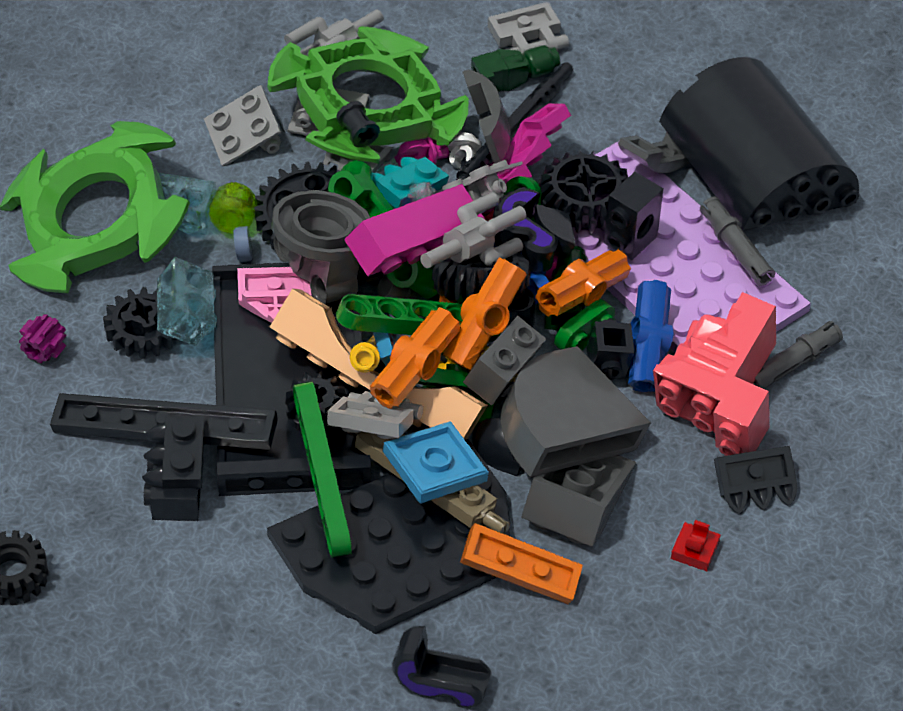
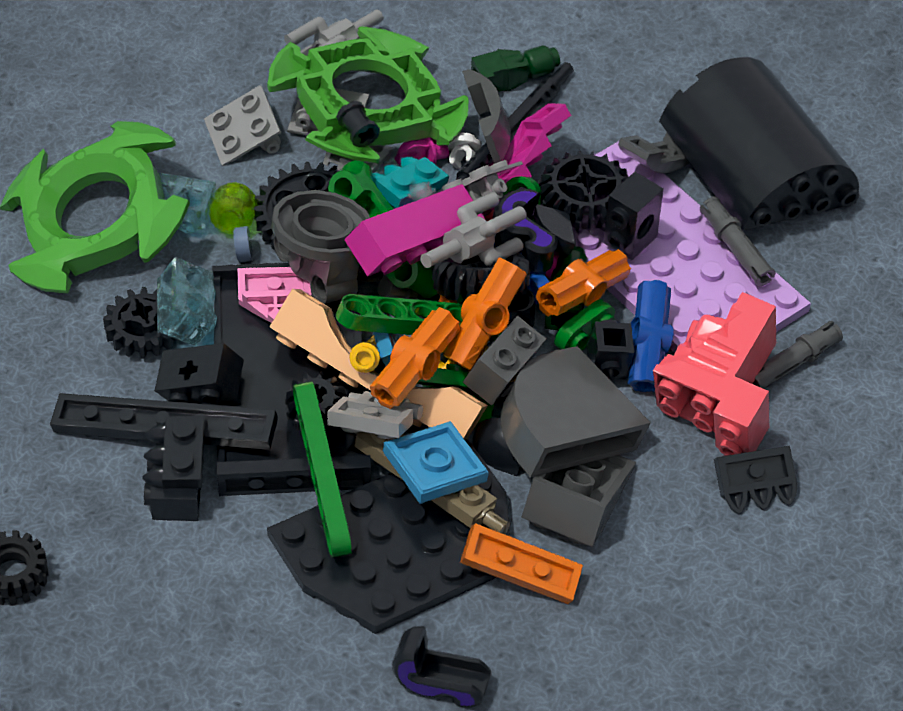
(42, 338): magenta gear -> none
(199, 374): none -> black brick
(527, 24): light grey plate -> none
(696, 545): red tile -> none

